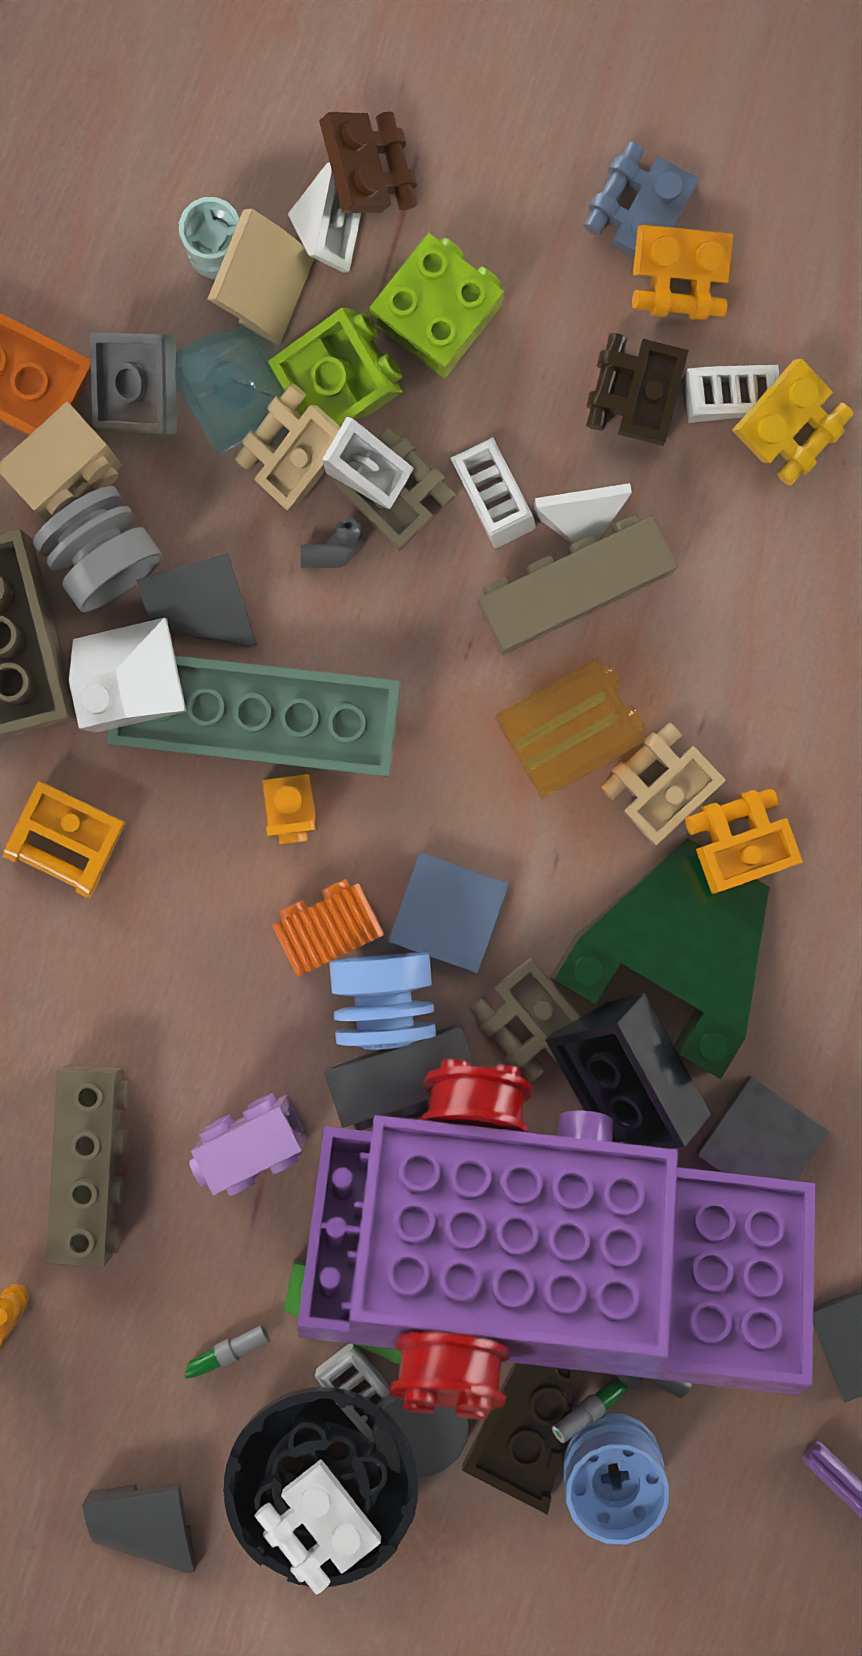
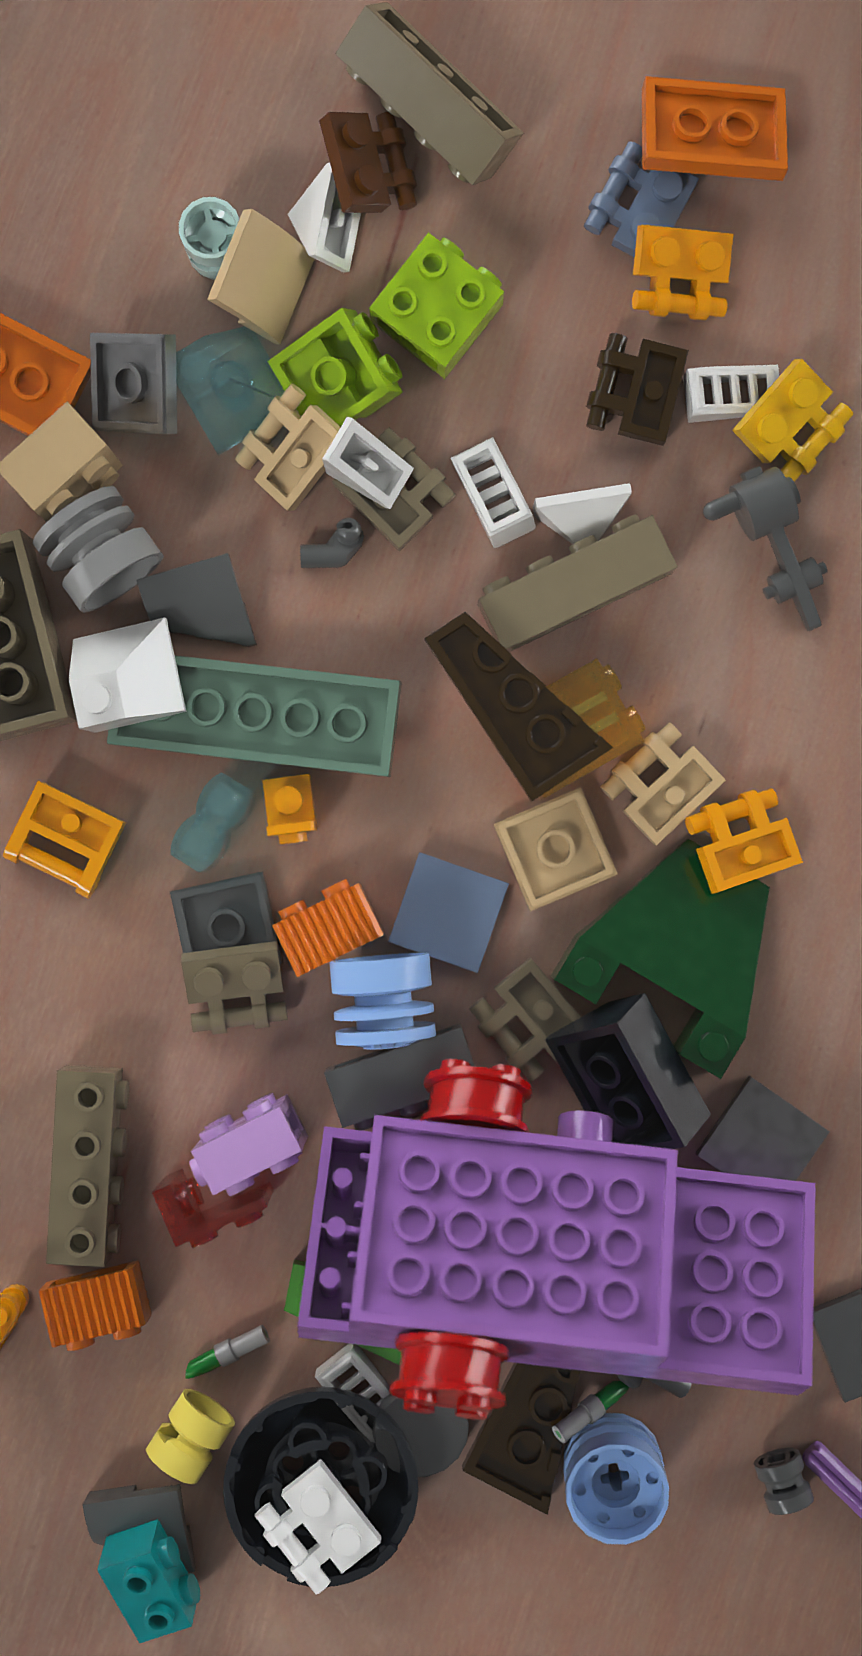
(95, 1305): none -> orange brick
(149, 1581): none -> teal brick
(179, 1206): none -> clear red bracket
(186, 1442): none -> light yellow wheel
(207, 834): none -> clear light blue brick
(225, 914): none -> dark grey tile
(232, 974): none -> dark tan plate
(428, 93): none -> dark tan brick
(520, 715): none -> dark brown wing
(555, 849): none -> tan tile
(714, 128): none -> orange plate
(763, 507): none -> dark grey piece
(783, 1479): none -> dark grey wheel

